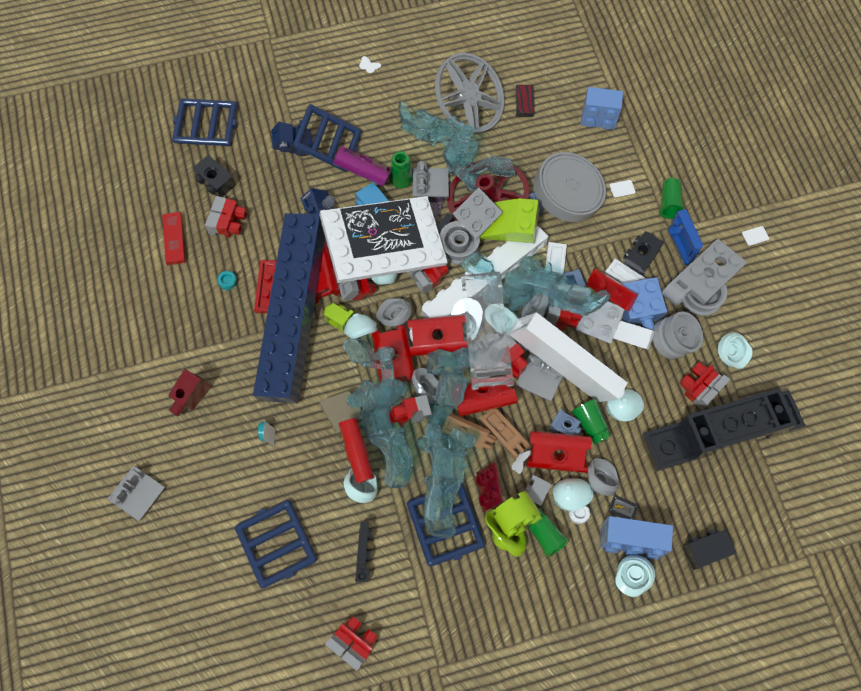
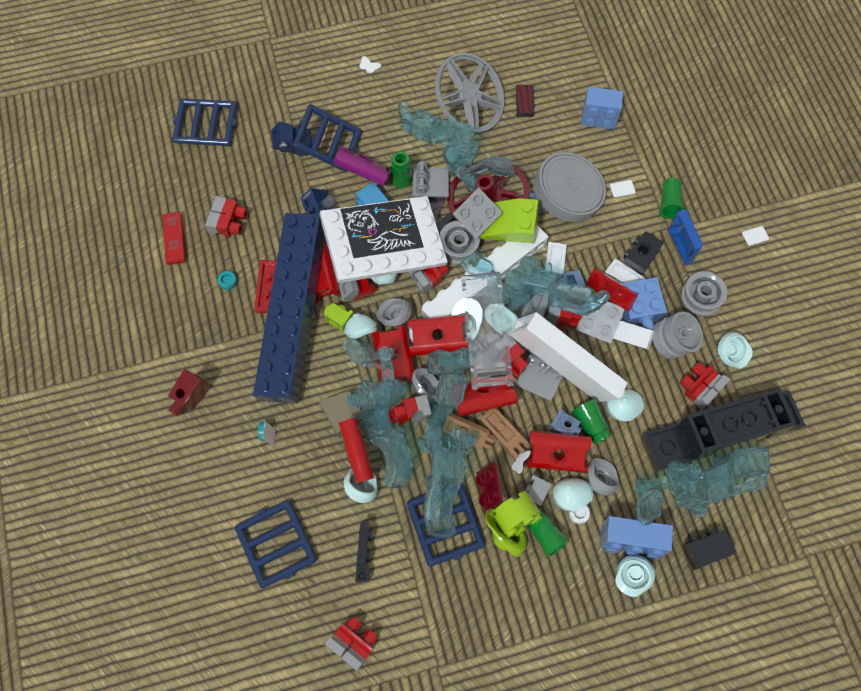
(136, 493): light grey hinge -> none
(210, 168): black brick -> none
(623, 508): sticker -> none
(695, 282): light grey hinge -> none
(700, 488): none -> clear light blue piece

